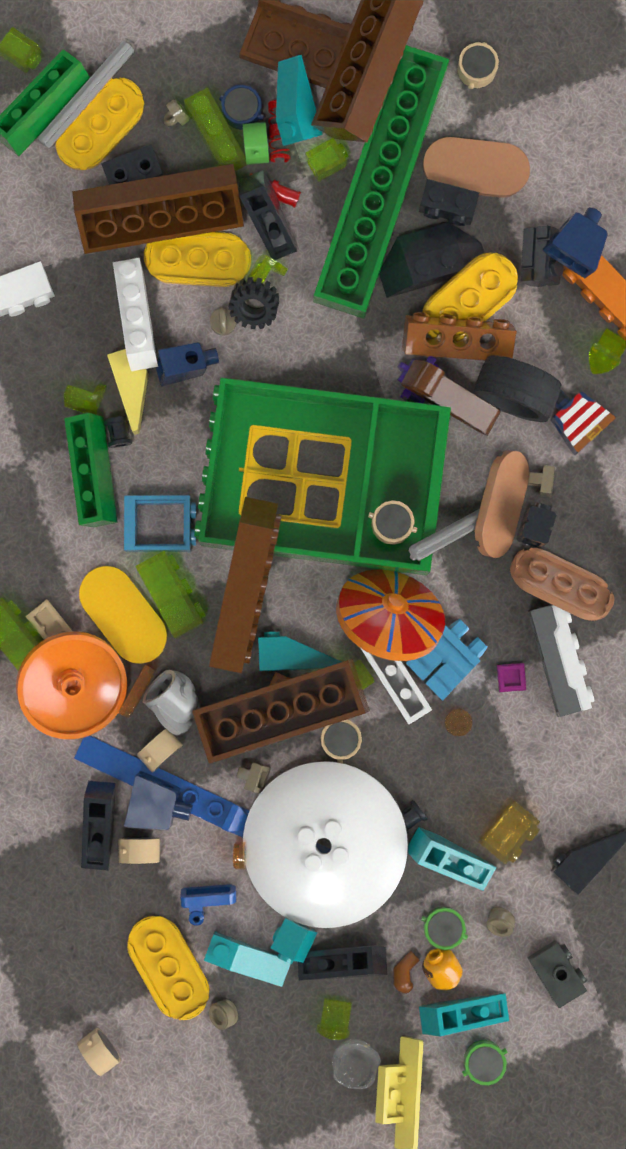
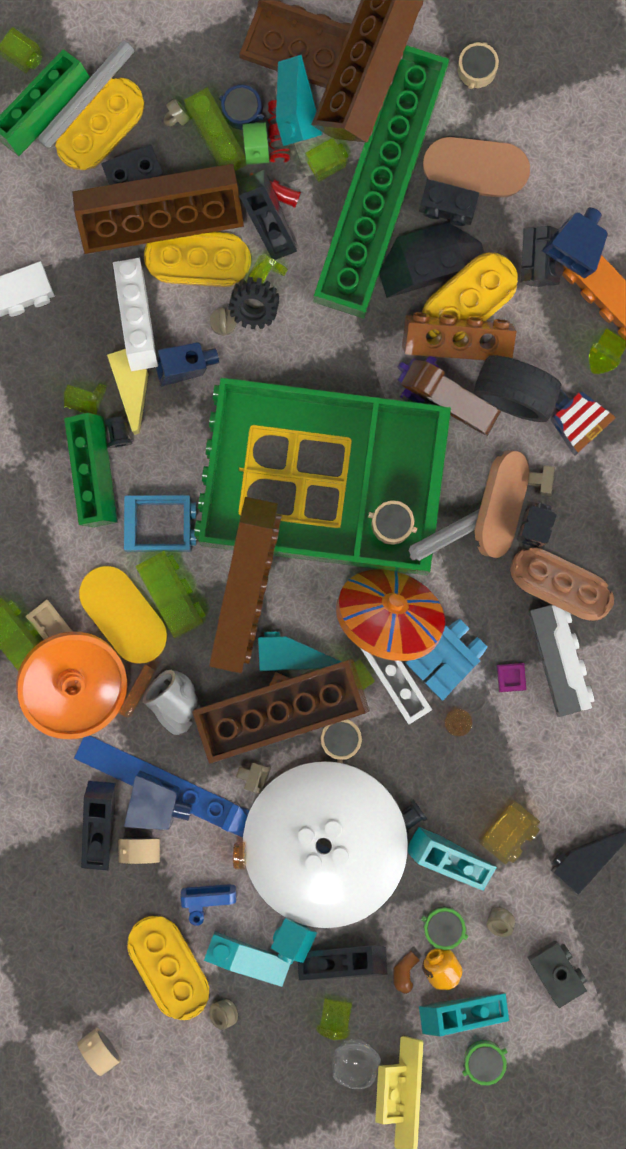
(159, 750): tan piece -> none

